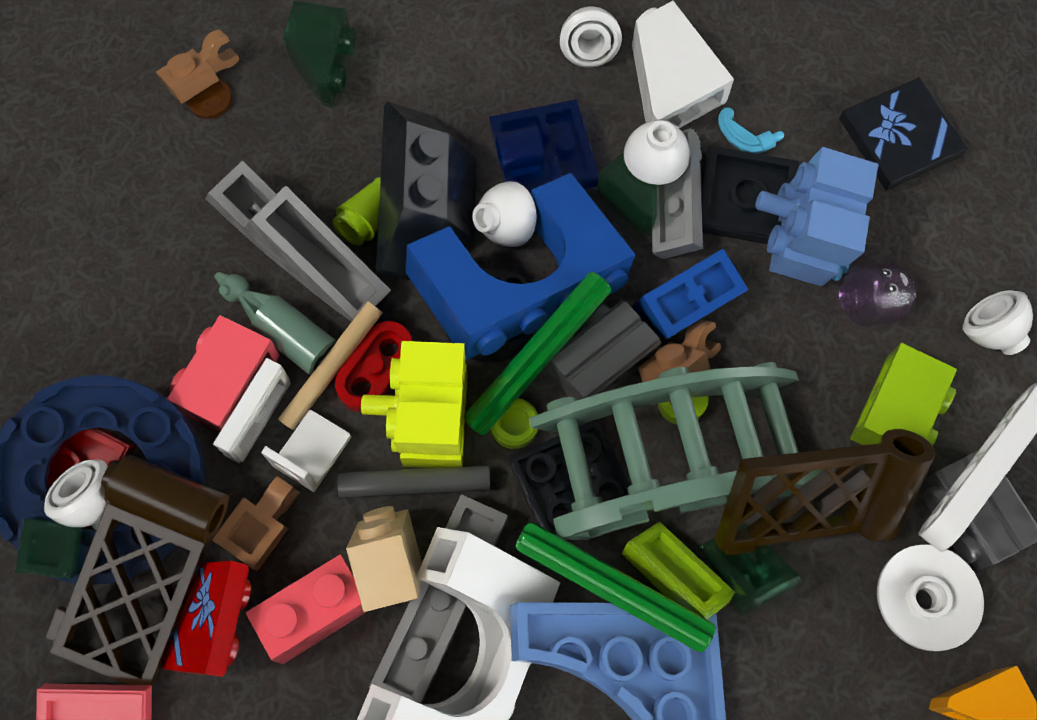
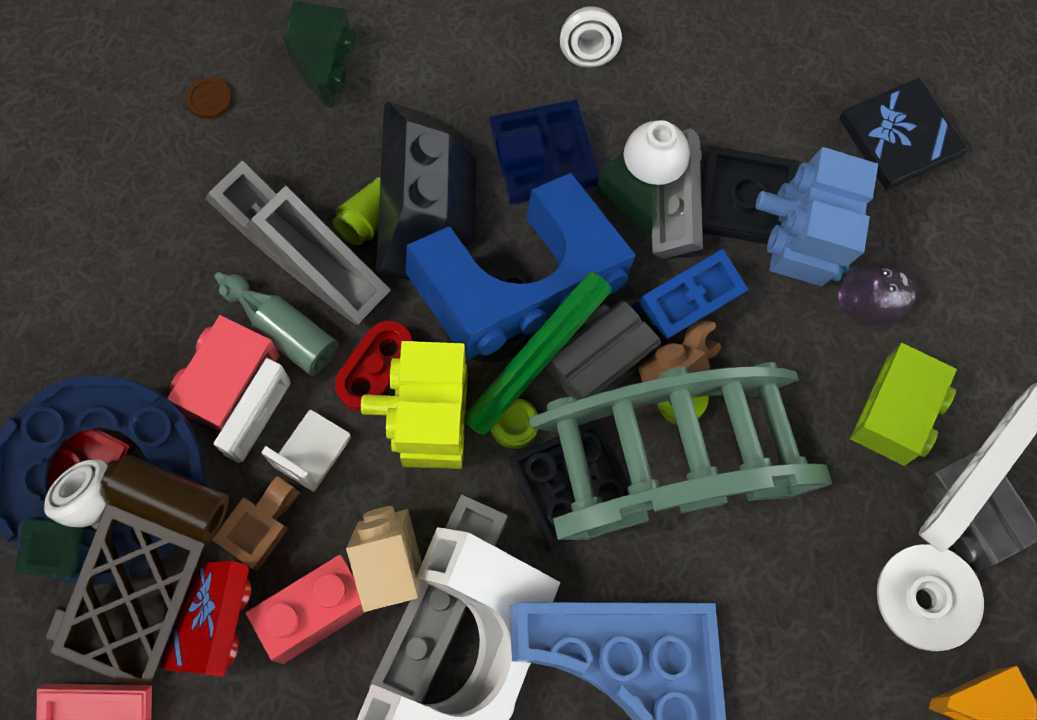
(193, 71): medium nougat plate -> none
(330, 365): tan bar -> none
(413, 481): dark grey piece -> none
(506, 214): white brick -> none
(616, 587): green axle -> none
(676, 68): white slope -> none
(677, 571): lime tile -> none
(743, 138): medium azure piece -> none
(752, 575): clear green slope -> none
(877, 494): dark brown piece -> none
(1001, 322): white brick -> none

